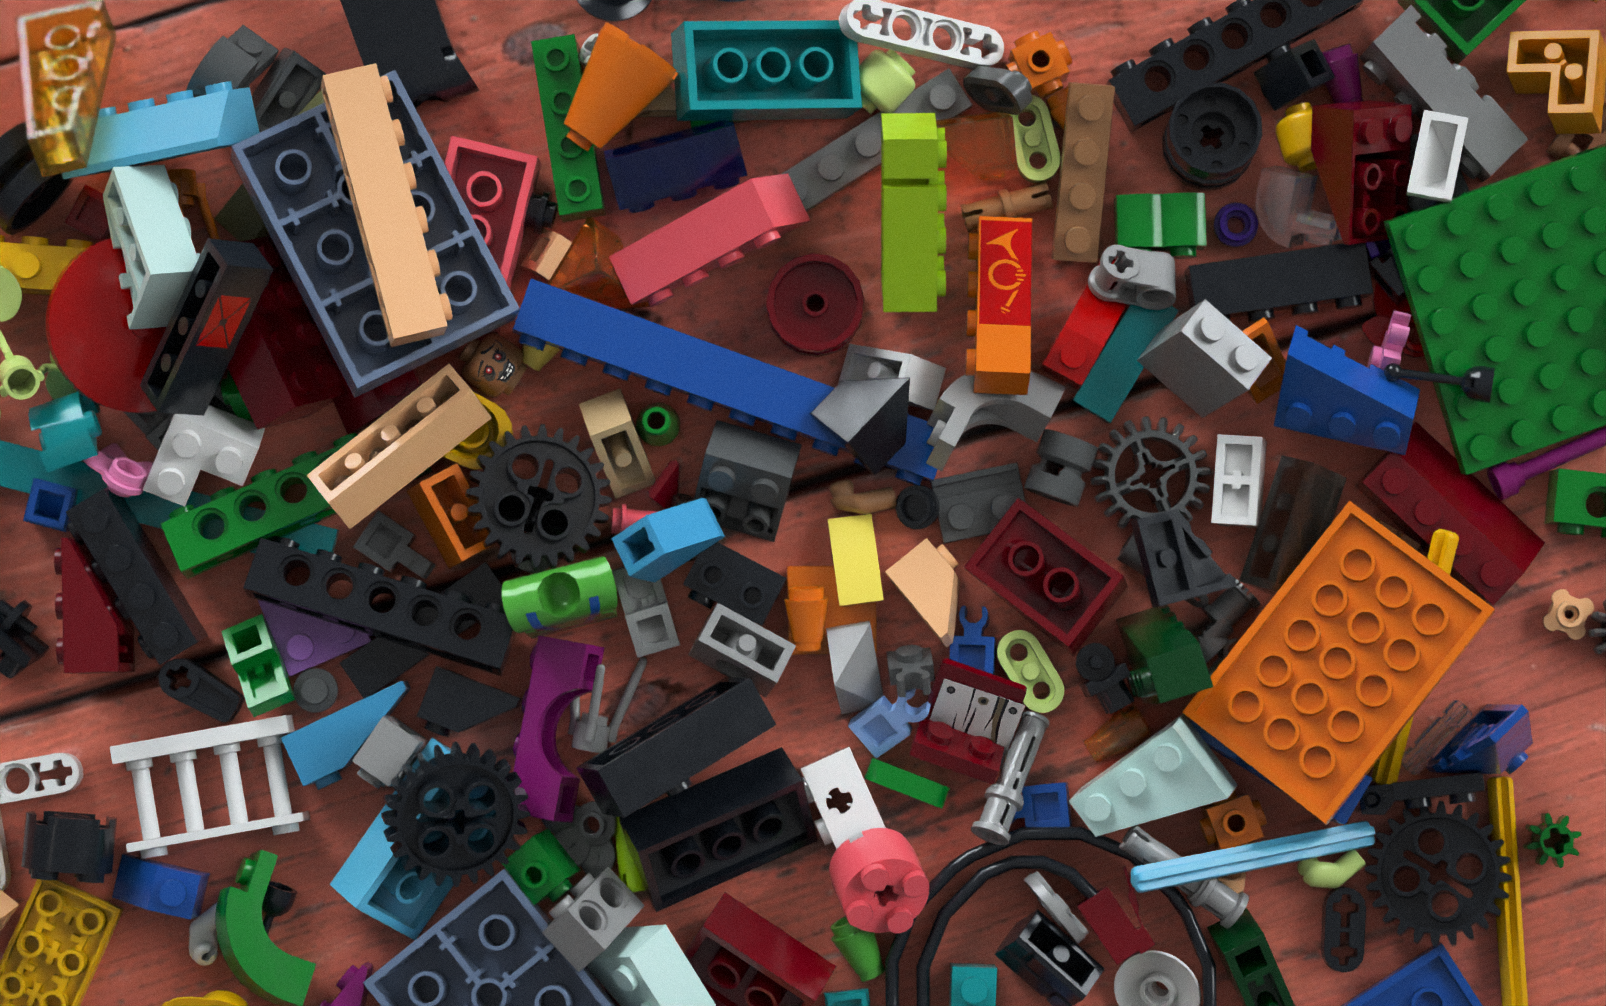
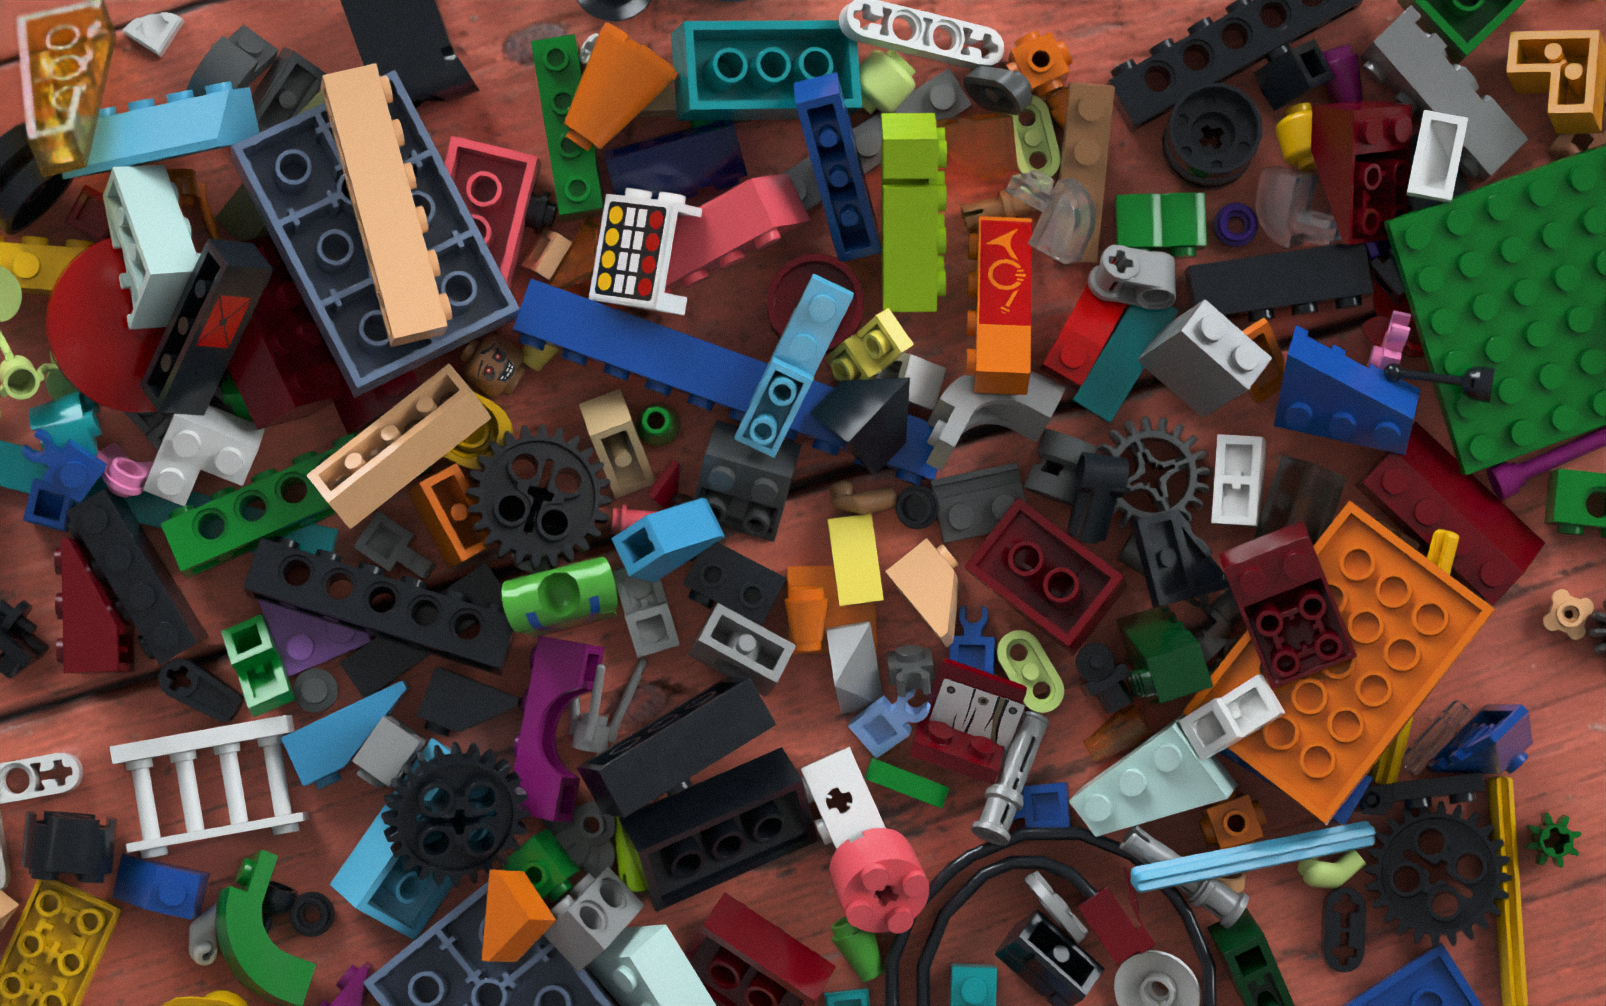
(70, 468): none -> blue plate
(154, 31): none -> white tile
(298, 918): none -> black plate
(513, 916): none -> orange slope
(637, 250): none -> panel
(793, 365): none -> medium azure slope
(837, 167): none -> blue brick
(870, 349): none -> light yellow slope
(1066, 214): none -> clear brick
(1097, 485): none -> black piece
(1231, 717): none -> white slope
(1287, 604): none -> dark red slope

